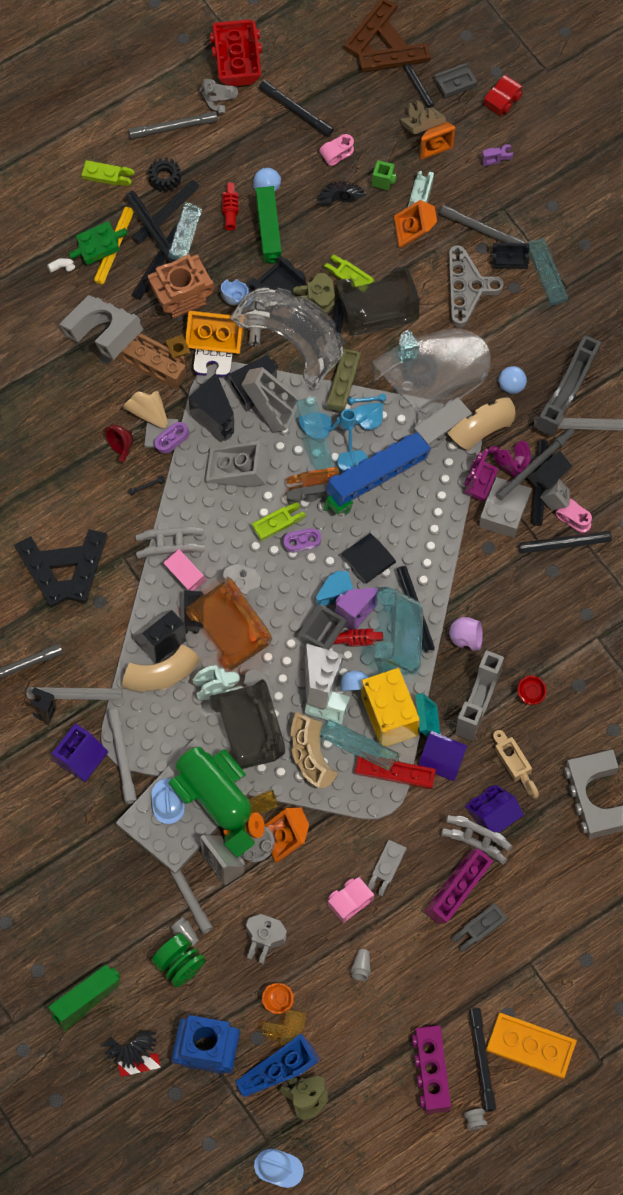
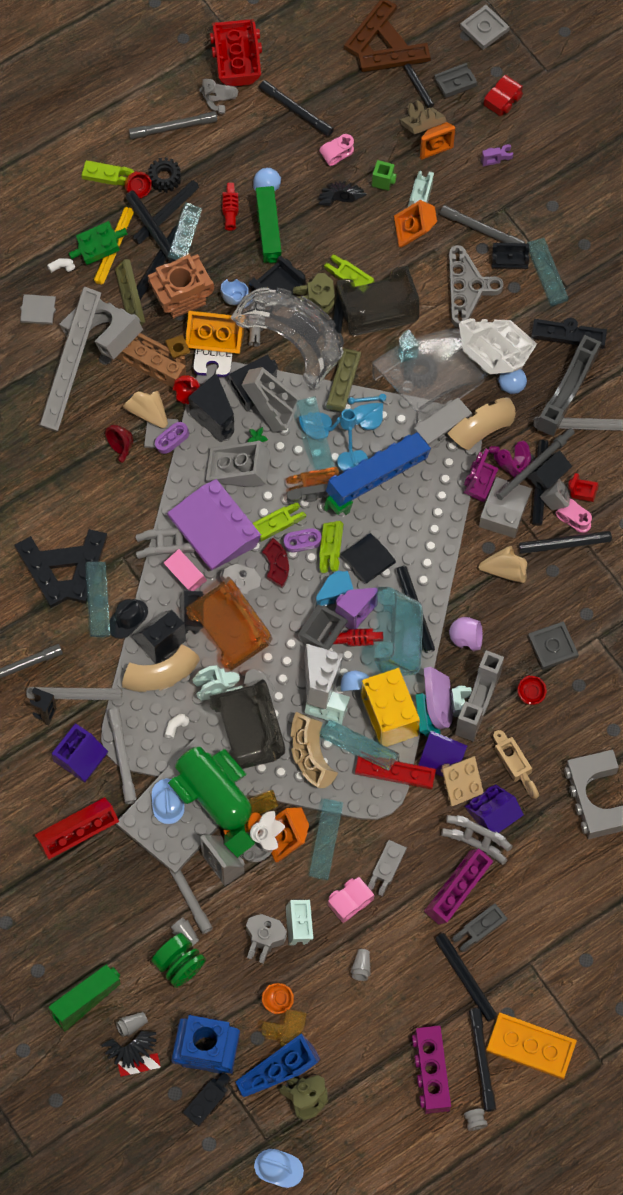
(38, 309): none -> light grey piece
(70, 359): none -> light grey plate
(77, 828): none -> red brick
(97, 599): none -> clear light blue tile
(127, 618): none -> black piece
(129, 290): none -> olive tile
(130, 1024): none -> light grey cone
(138, 182): none -> red hair
(160, 480): black hinge -> none
(175, 722): none -> white arm
(184, 387): none -> red hair
(207, 1100): none -> black hinge
(214, 525): none -> medium lavender slope
(257, 435): none -> green plant
(269, 829): none -> white plate
(278, 563): none -> dark red tile
(299, 921): none -> light aqua hinge
(326, 839): none -> clear light blue tile
(330, 546): none -> lime hinge
(438, 698): none -> lavender tile
(457, 698): none -> light aqua bracket
(462, 780): none -> tan hinge
(466, 977): none -> black axle
(484, 27): none -> light grey plate
(496, 345): none -> white wedge
(506, 565): none -> tan hat
(553, 645): none -> dark grey tile
(566, 332): none -> black hinge
(582, 489): none -> red bracket

